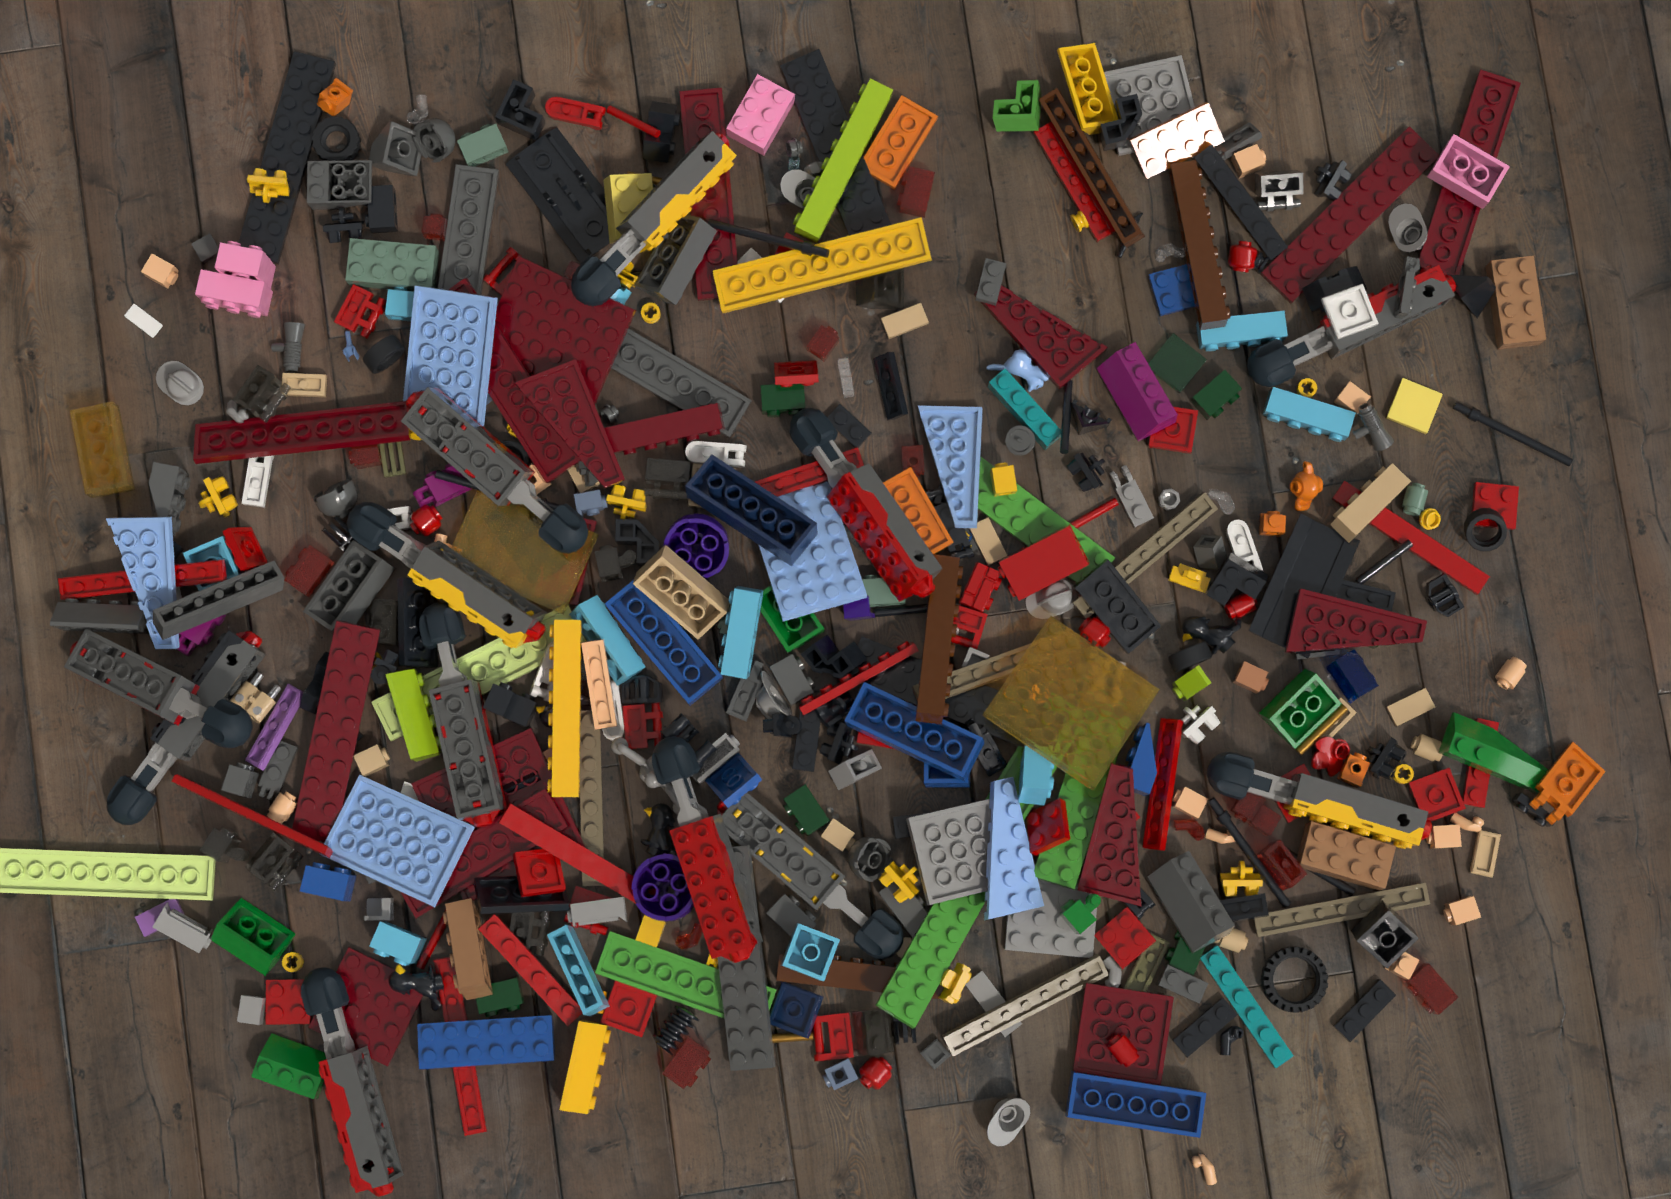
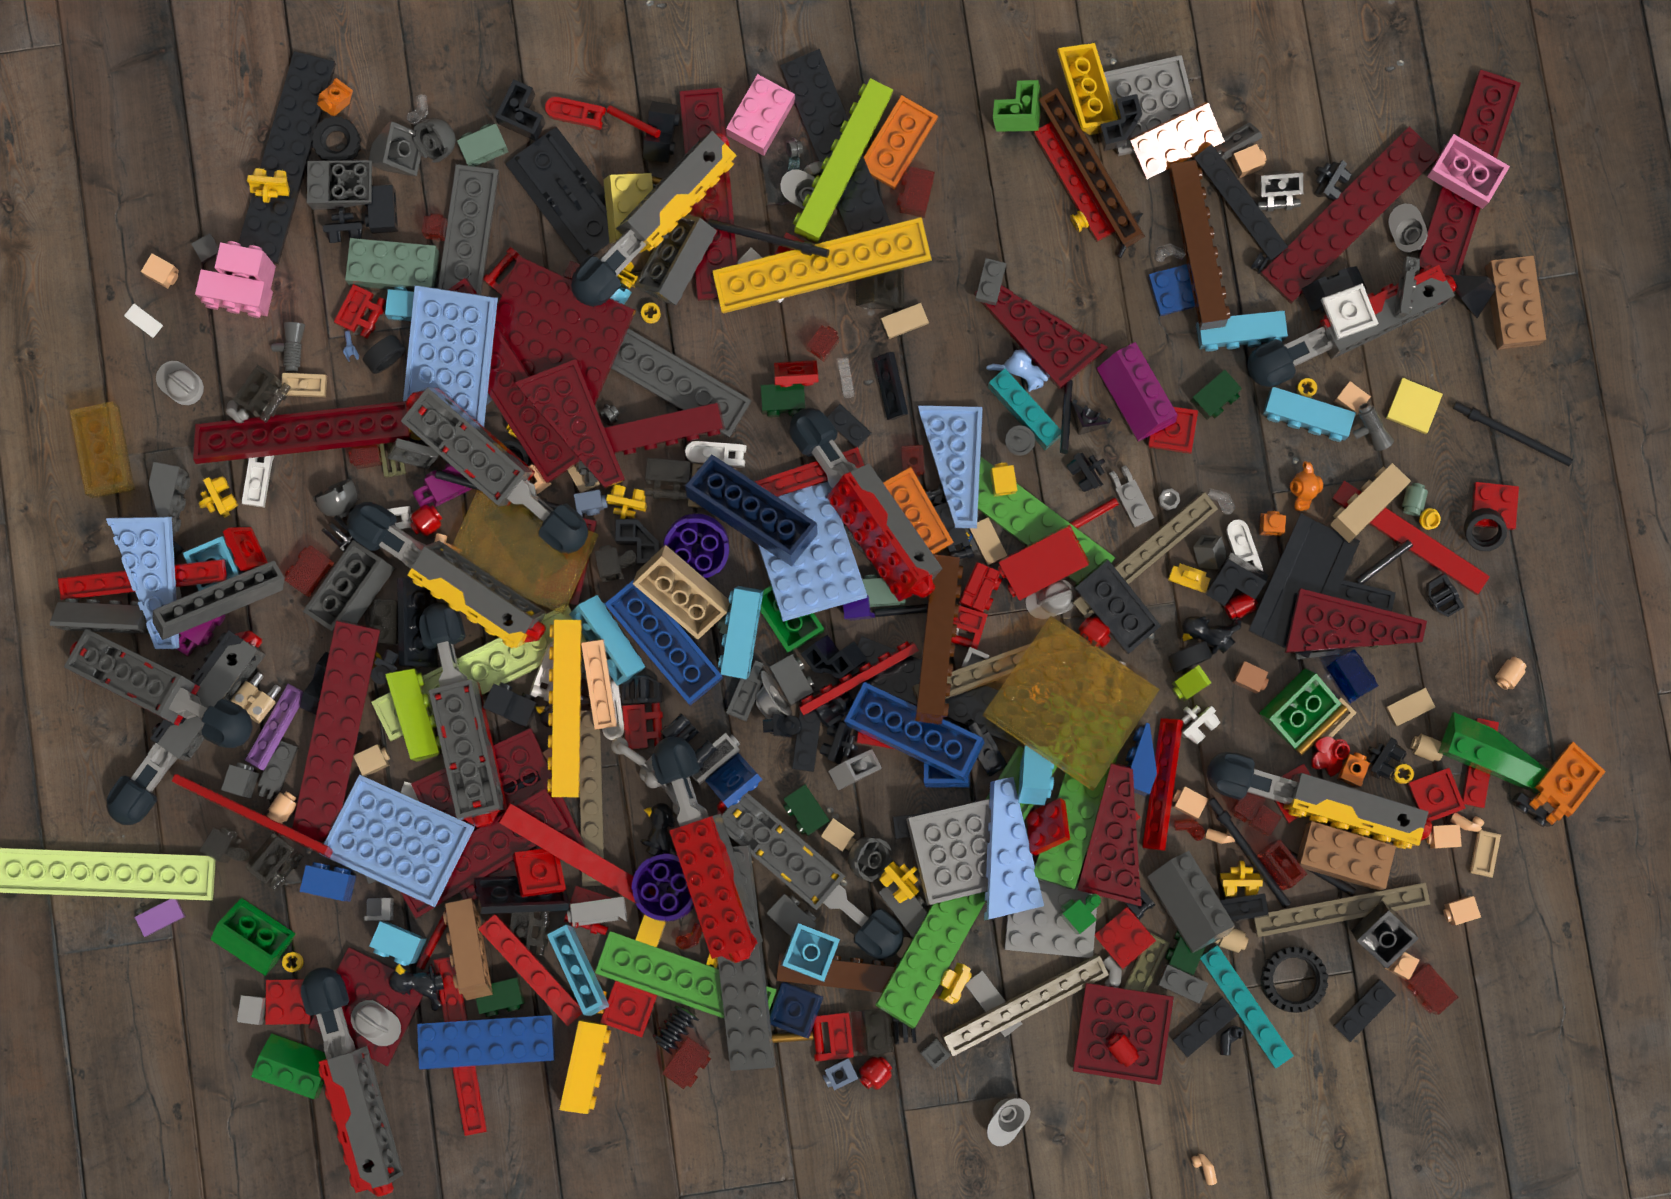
(183, 929): light grey window -> none
(375, 1023): none -> light grey piece
(412, 454): none -> dark grey tile
(1135, 1104): blue brick -> none
(1176, 363): clear green tile -> none
(1242, 256): red head -> none

